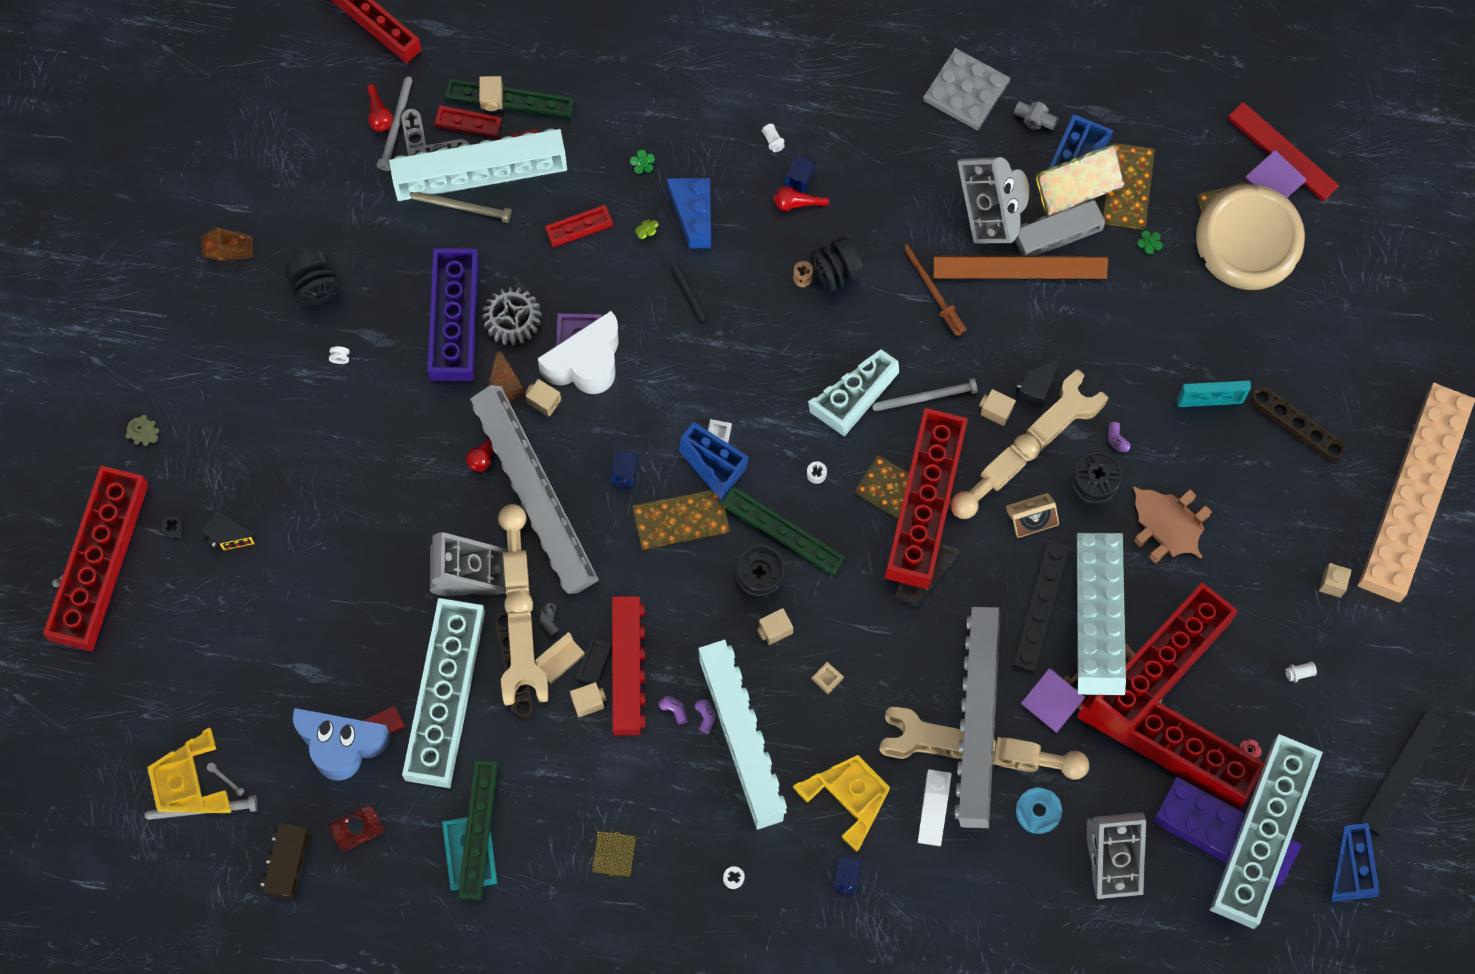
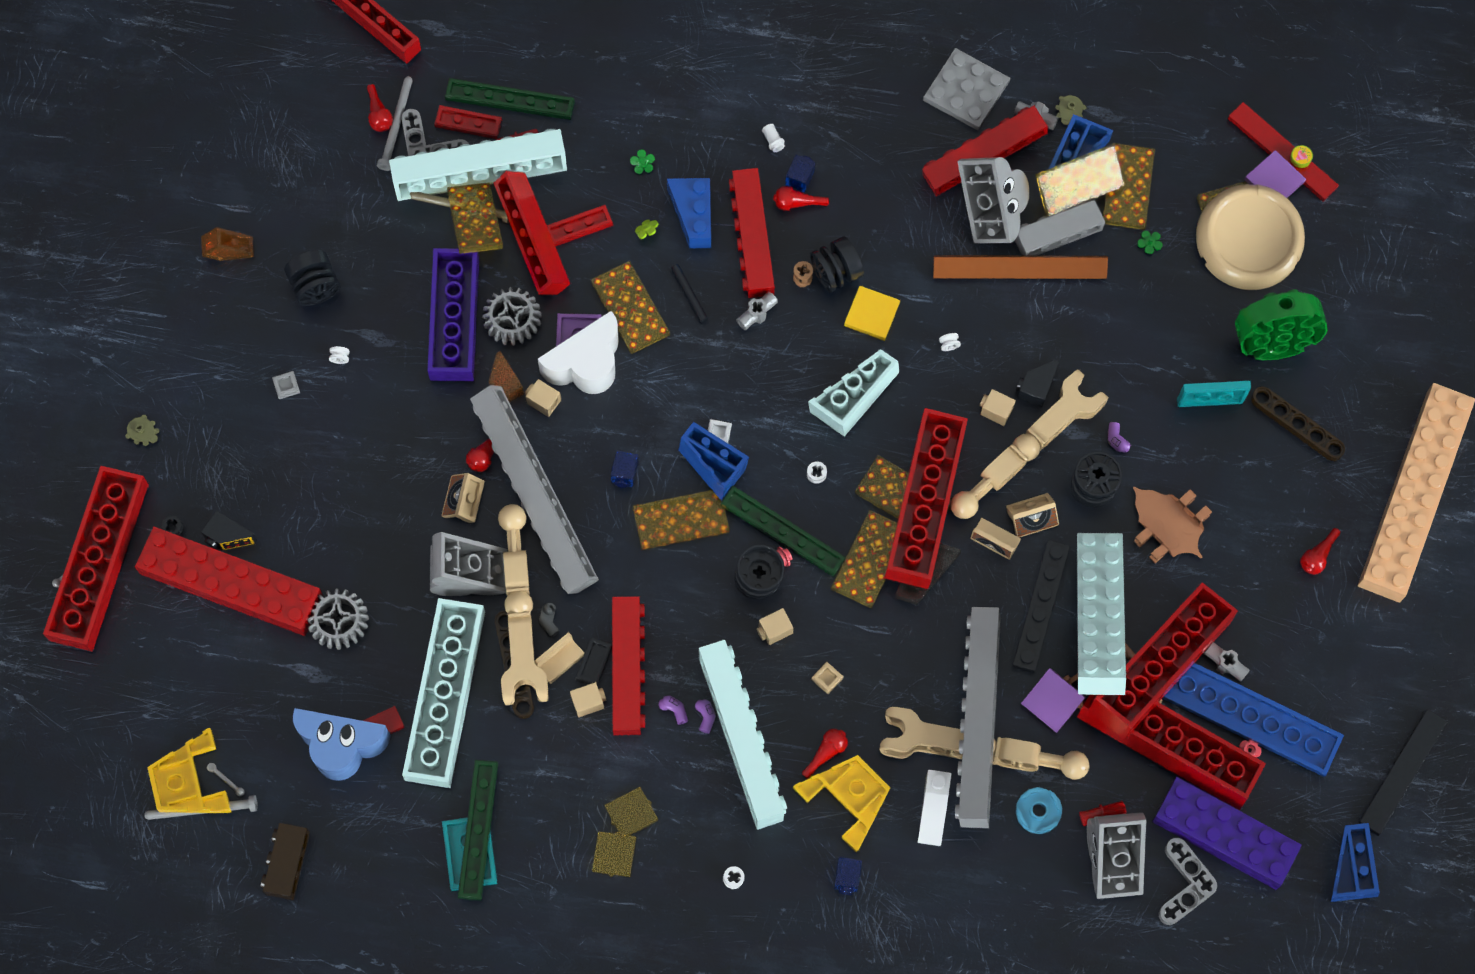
(228, 580): none -> red brick
(286, 385): none -> light grey tile
(347, 619): none -> light grey gear
(356, 828): clear red piece -> none
(463, 497): none -> tan panel
(474, 218): none -> clear yellow tile
(491, 93): tan brick -> none
(531, 233): none -> red brick
(631, 812): none -> clear yellow piece
(632, 306): none -> clear yellow tile
(750, 317): none -> light grey axle
(753, 232): none -> red brick
(786, 556): none -> coral plate
(833, 743): none -> red piece
(867, 560): none -> clear yellow tile
(872, 313): none -> yellow tile
(924, 396): light grey bar -> none
(947, 312): dark orange piece -> none
(949, 342): none -> white bush
(995, 538): none -> tan panel
(996, 142): none -> red brick
(1068, 106): none -> olive piece
(1111, 809): none -> red axle
(1194, 887): none -> light grey beam
(1219, 655): none -> light grey axle
(1256, 718): none -> blue plate
(1266, 831): light aqua brick -> none
(1280, 325): none -> green brick
(1294, 673): white pin -> none
(1301, 156): none -> tile
(1314, 559): none -> red piece
(1335, 580): tan brick -> none

